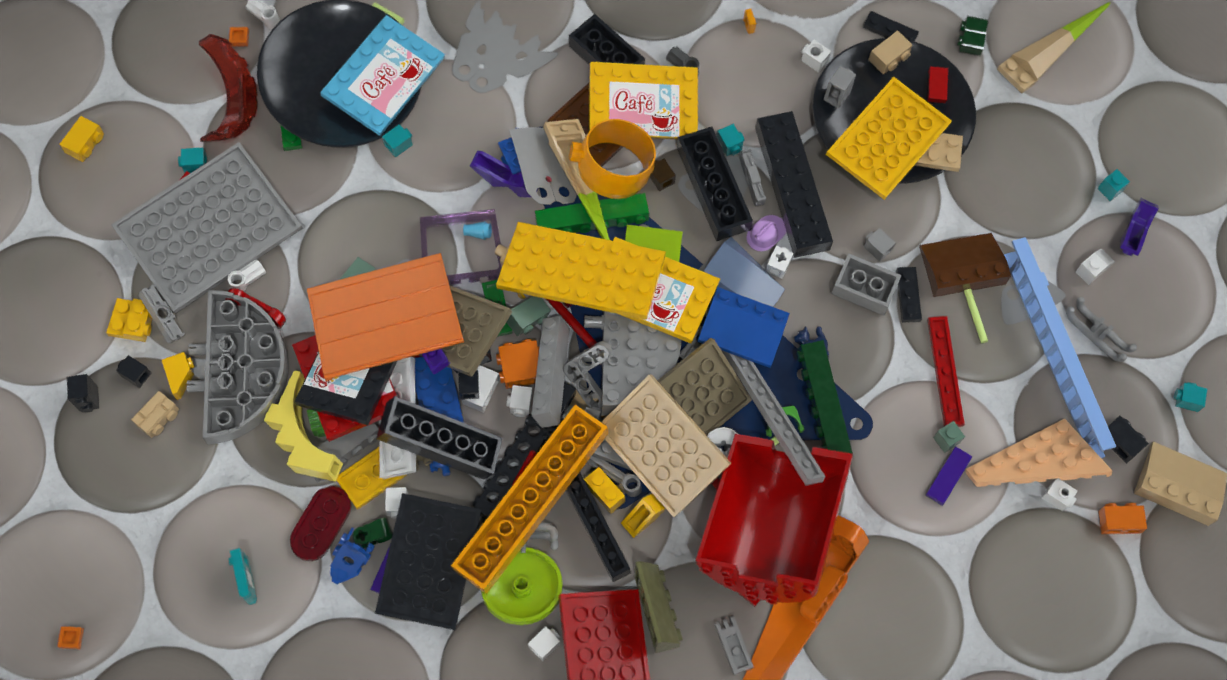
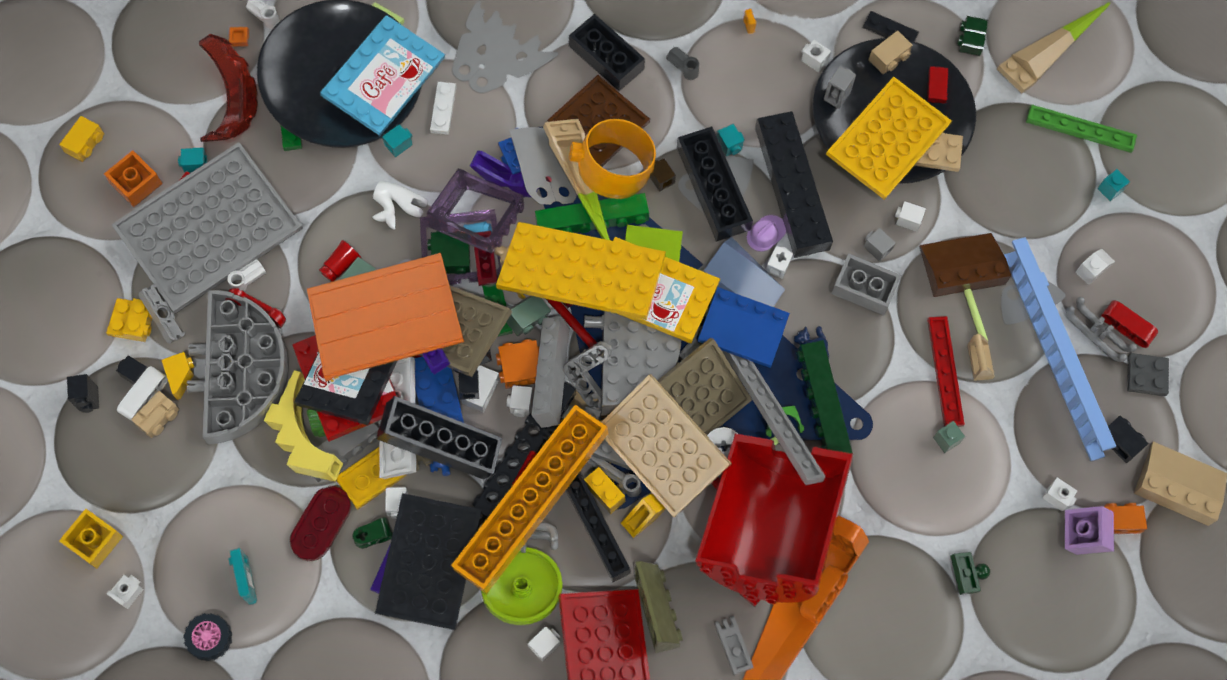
(70, 637): orange plate -> none
(91, 538): none -> yellow brick
(128, 597): none -> white brick
(133, 178): none -> orange brick
(142, 391): none -> white beam
(207, 637): none -> black wheel
(339, 261): none -> red plant
(342, 570): blue piece -> none
(386, 192): none -> white piece
(443, 108): none -> white plate
(453, 192): none -> clear purple windscreen
(453, 251): none -> dark green brick
(485, 264): none -> dark red slope
(651, 96): plate -> none
(752, 177): light grey piece -> none
(909, 295): black plate -> none
(910, 216): none -> white brick
(949, 476): dark purple tile -> none
(967, 574): none -> dark green plate
(980, 358): none -> tan tile
(1042, 456): light nougat wing -> none
(1081, 128): none -> bright green tile
(1089, 530): none -> lavender brick
(1129, 324): none -> red beam
(1137, 229): dark purple arch -> none
(1148, 374): none -> dark grey plate
(1190, 397): teal brick -> none

